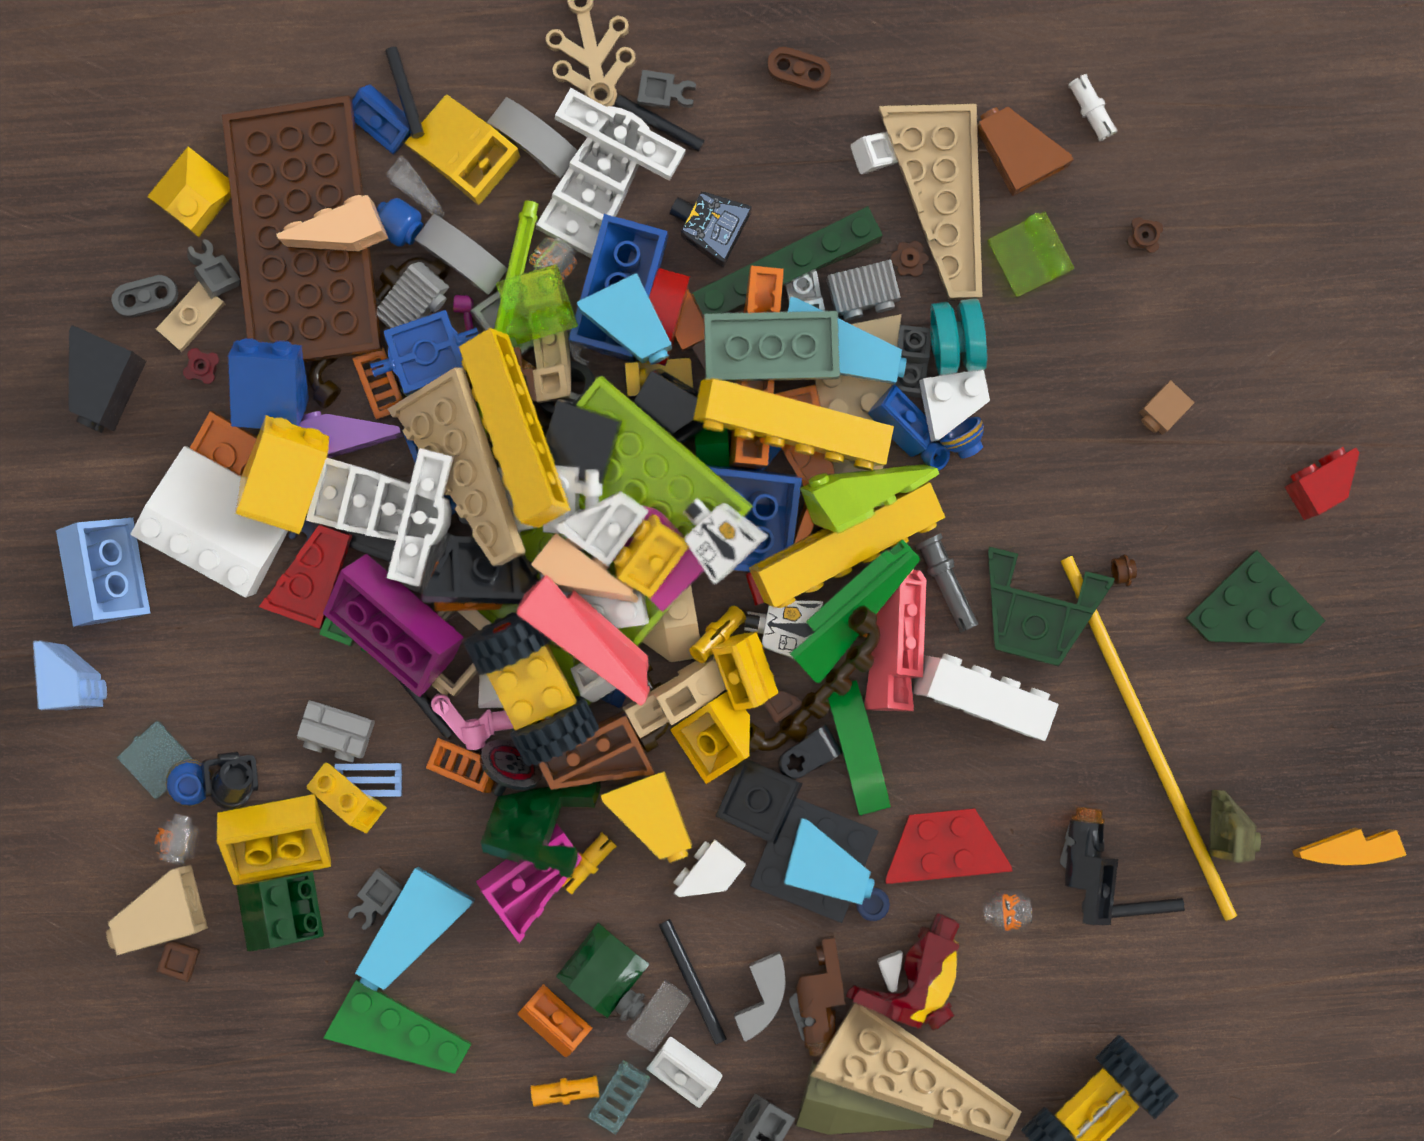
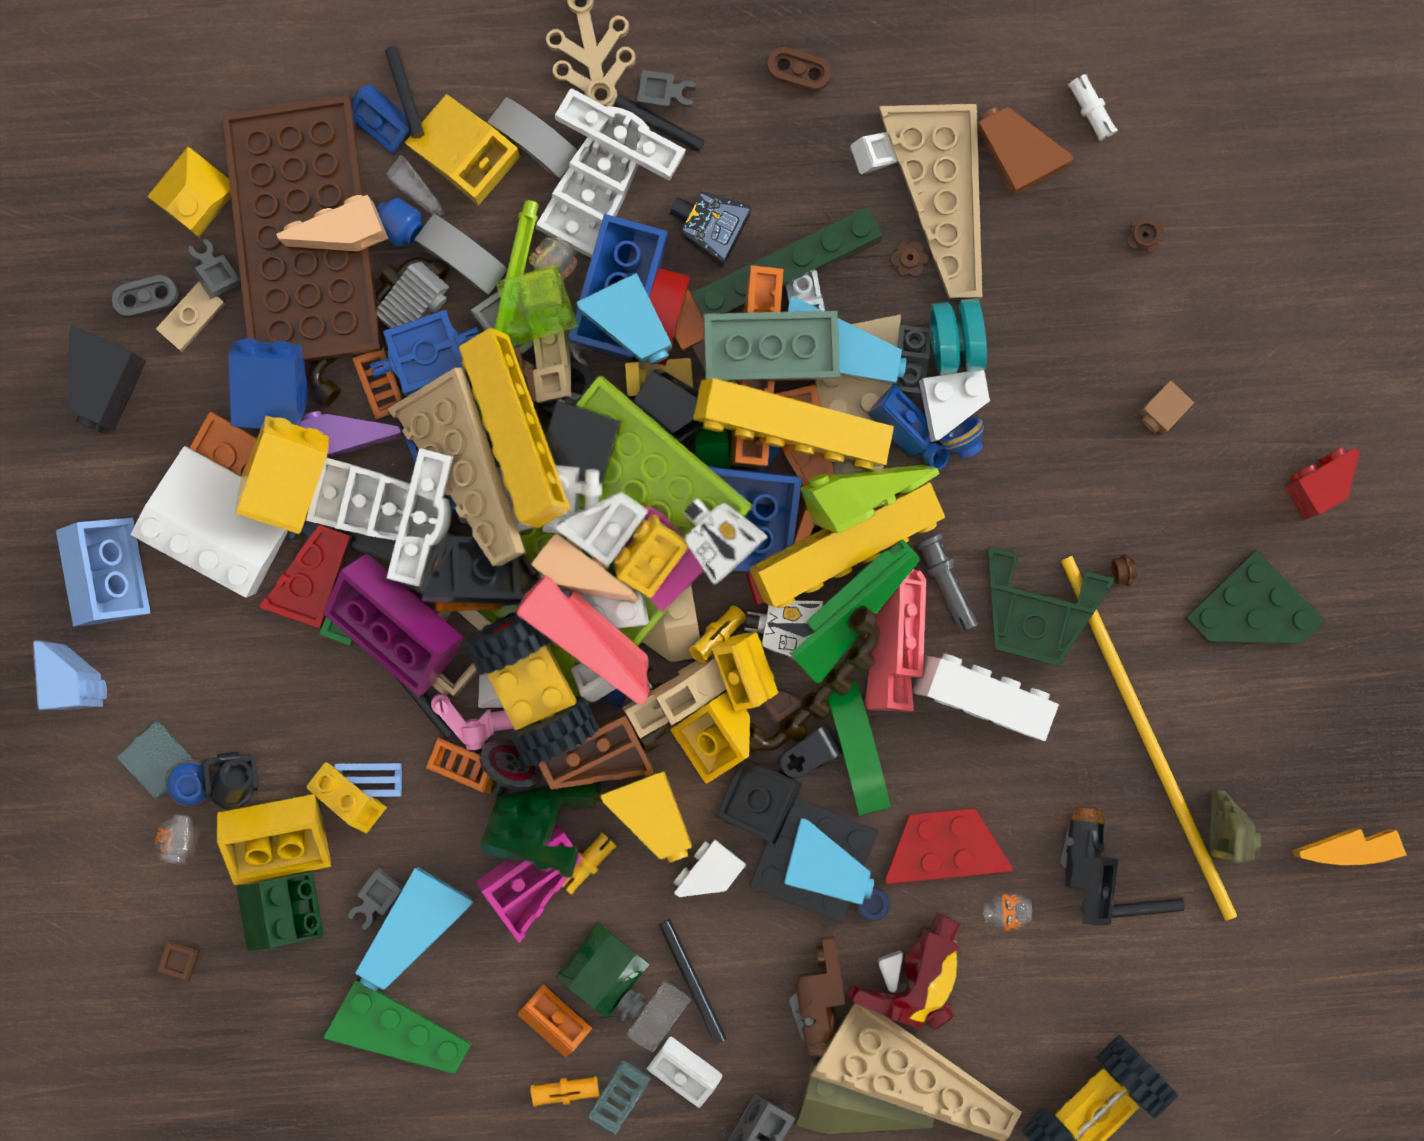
(160, 914): tan slope -> none
(206, 374): dark red plate -> none
(335, 730): light grey brick -> none
(464, 304): magenta hand -> none
(770, 979): light grey brick -> none
(864, 289): light grey brick -> none
(1030, 254): clear neon green hinge -> none

